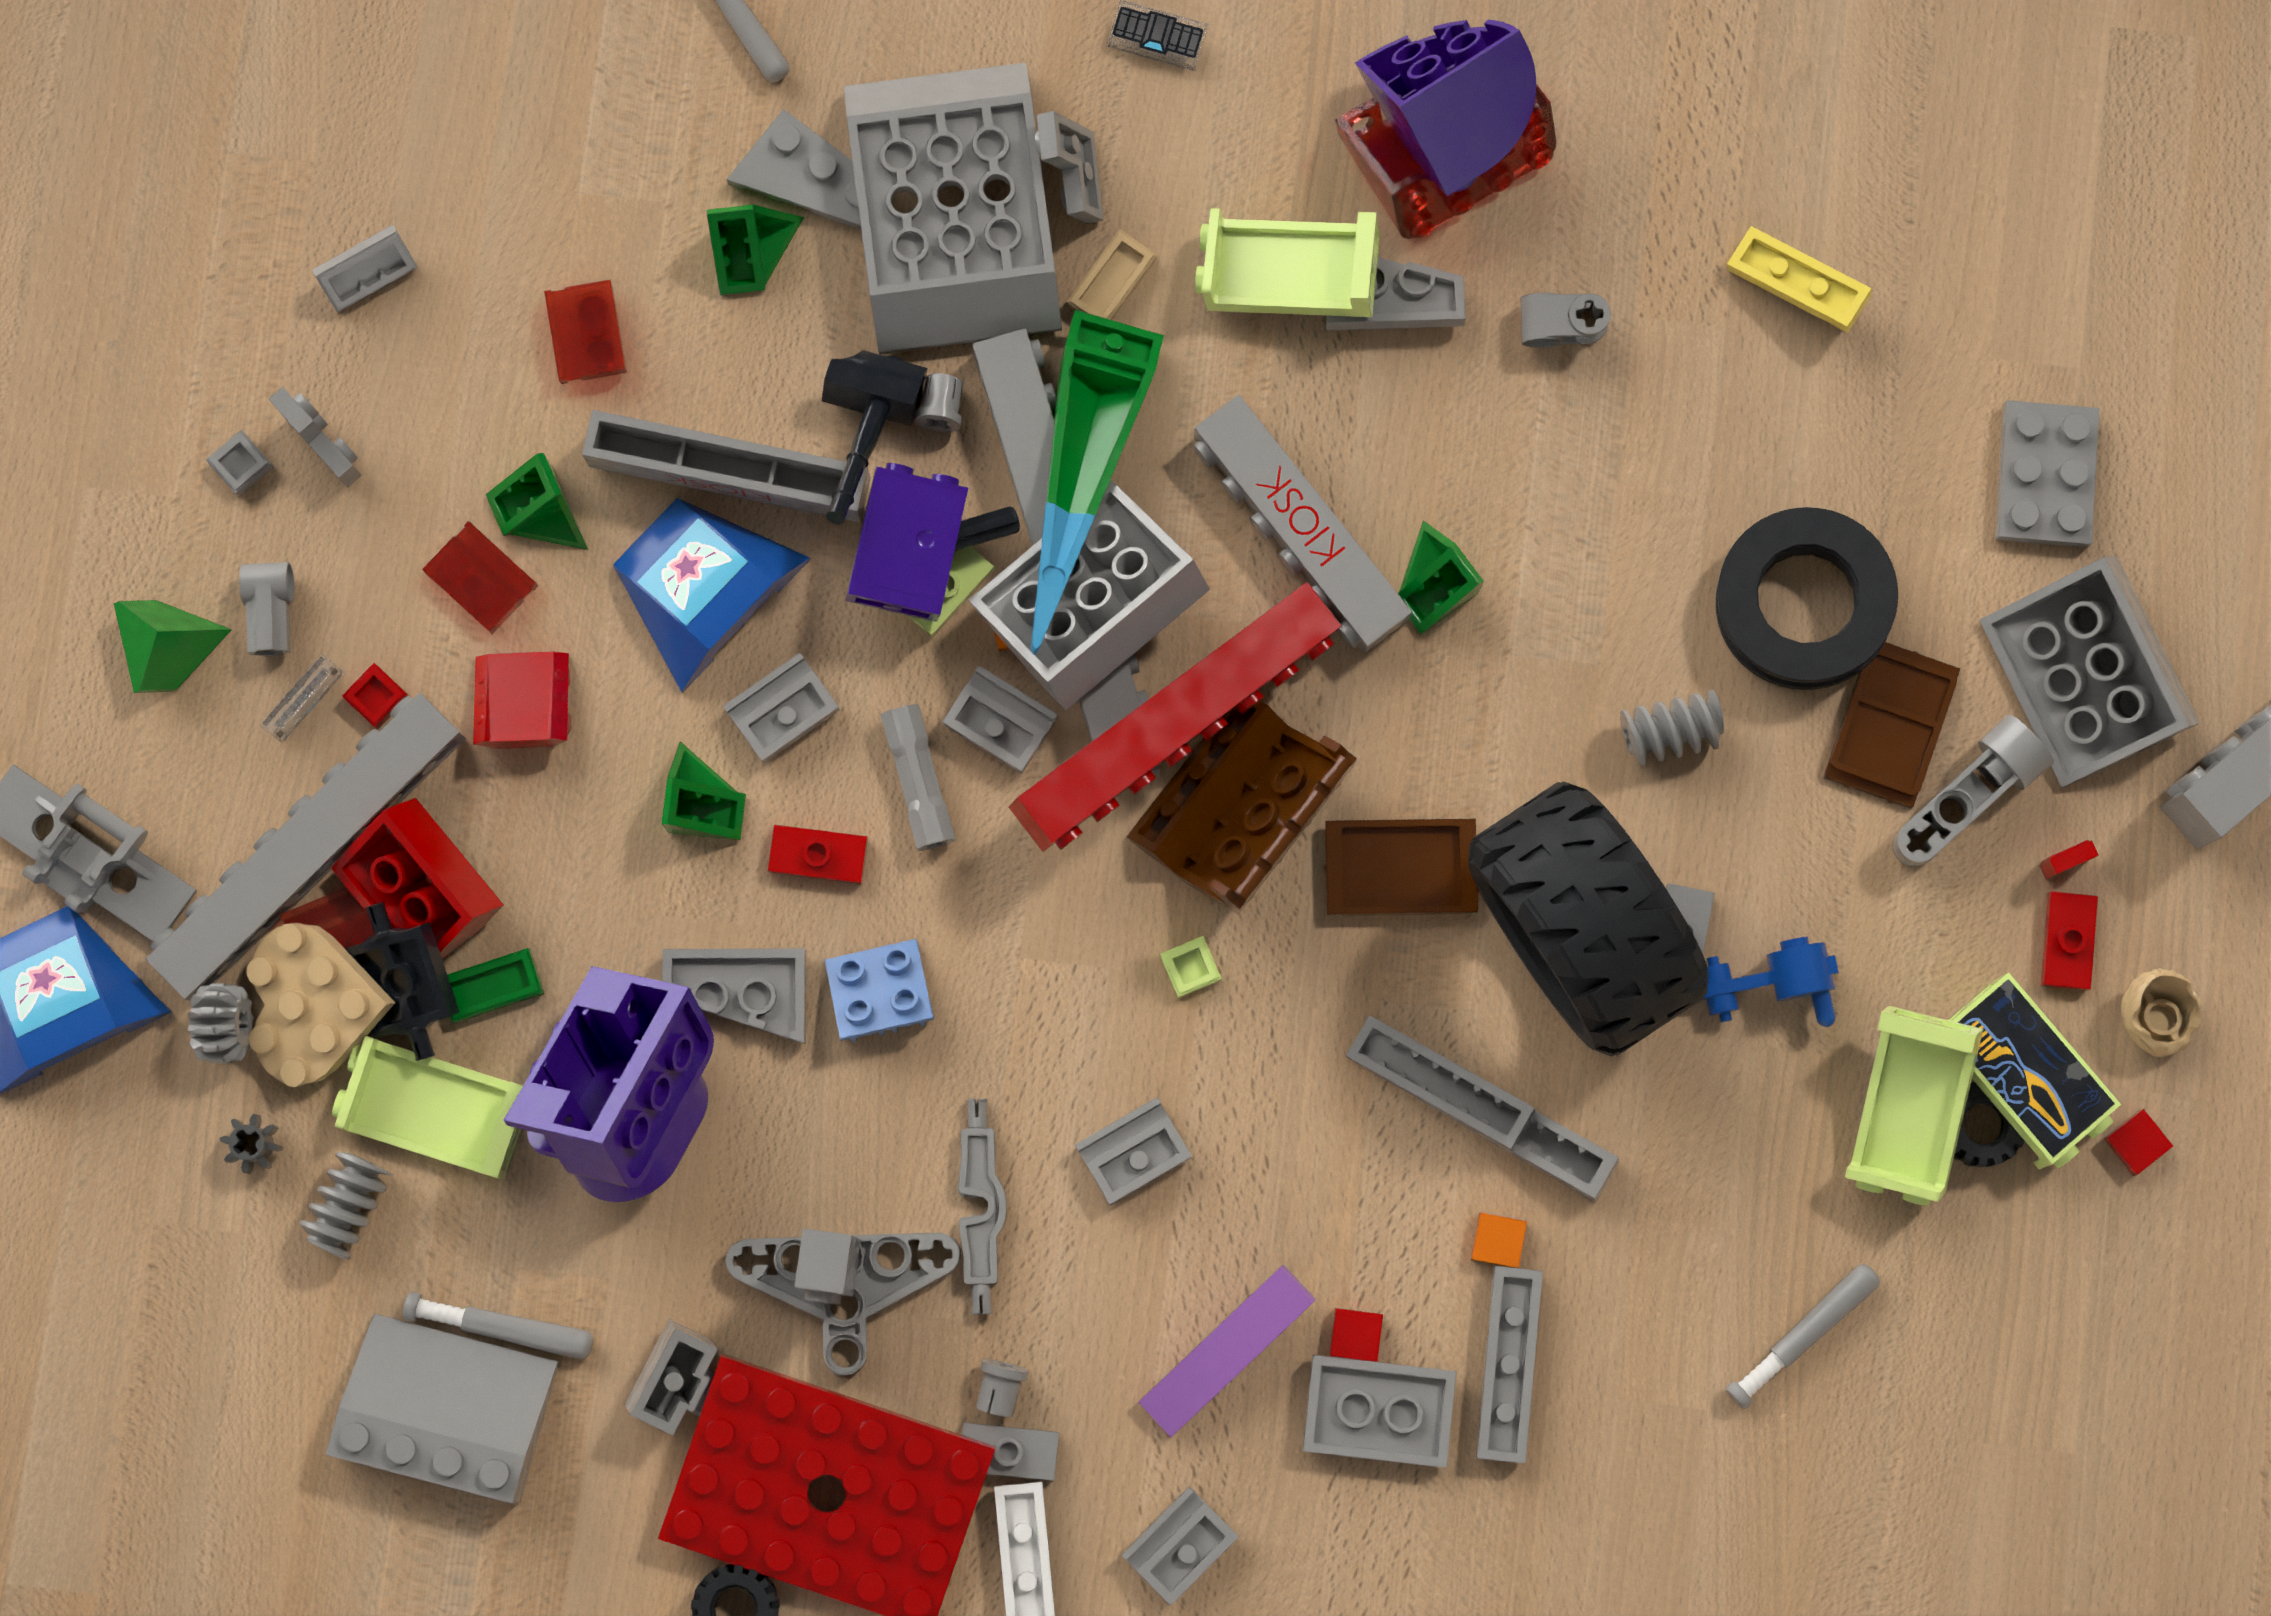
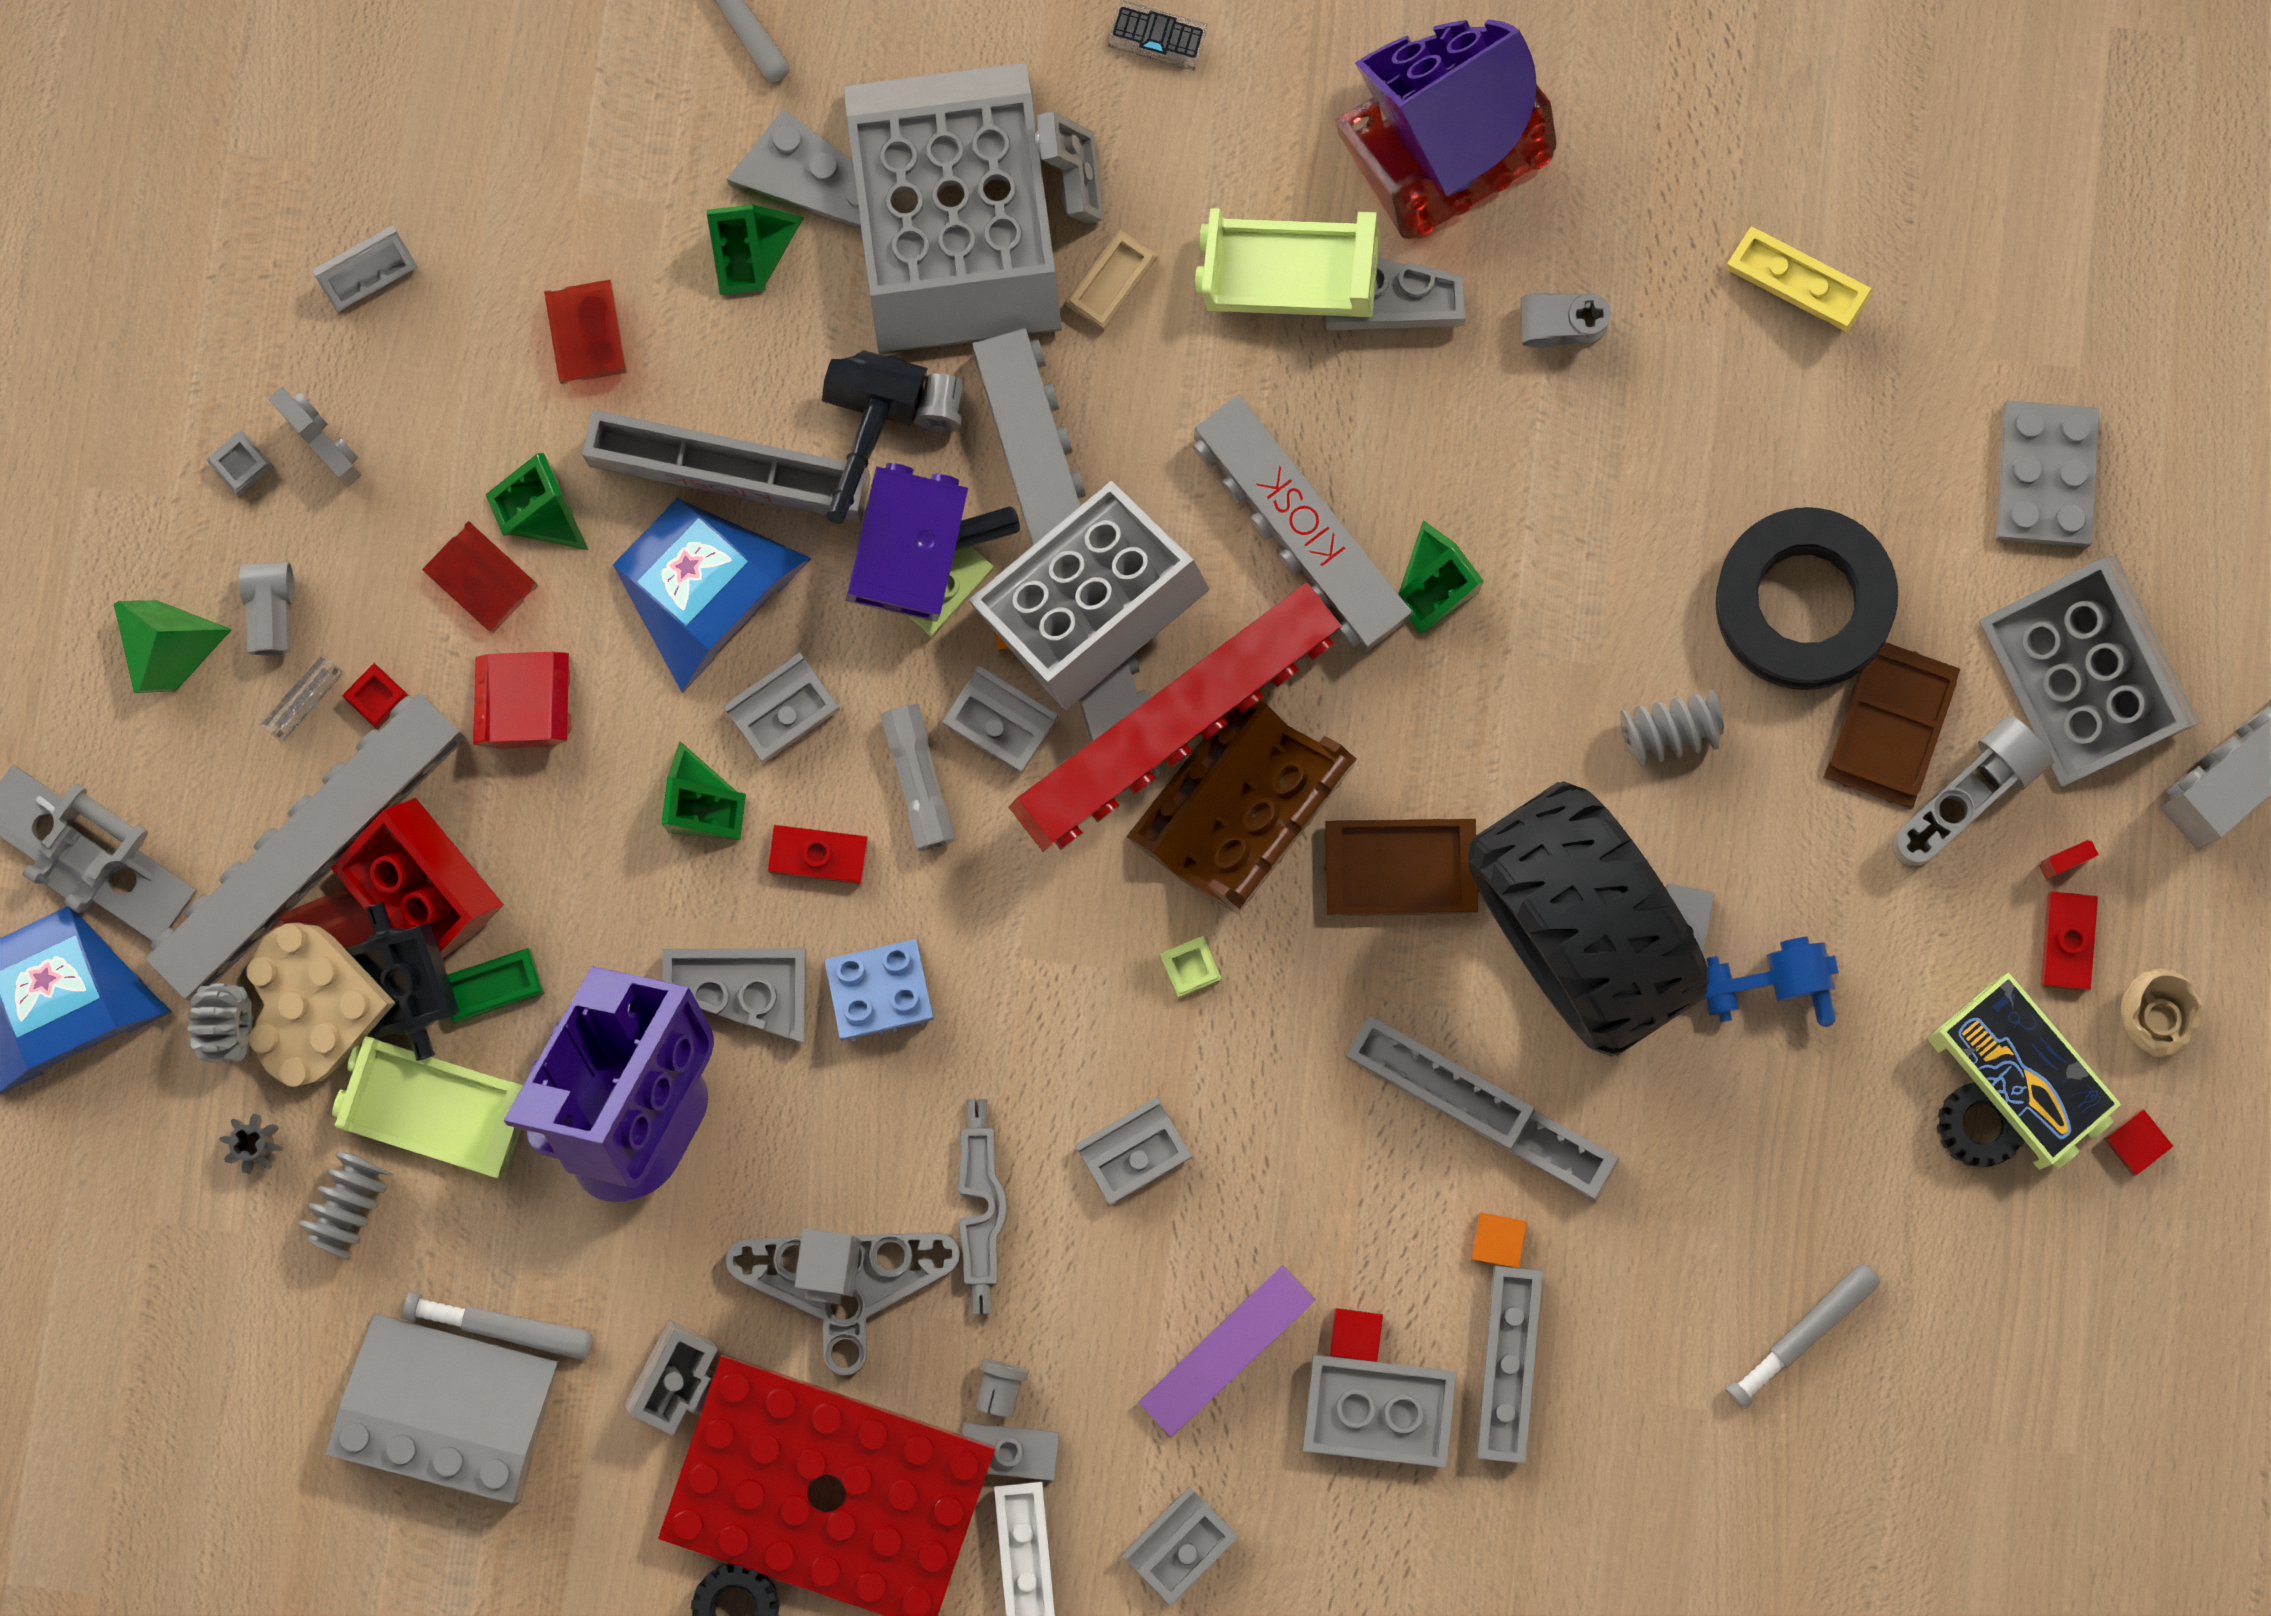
(1098, 398): green plate -> none
(1914, 1105): yellowish green panel -> none

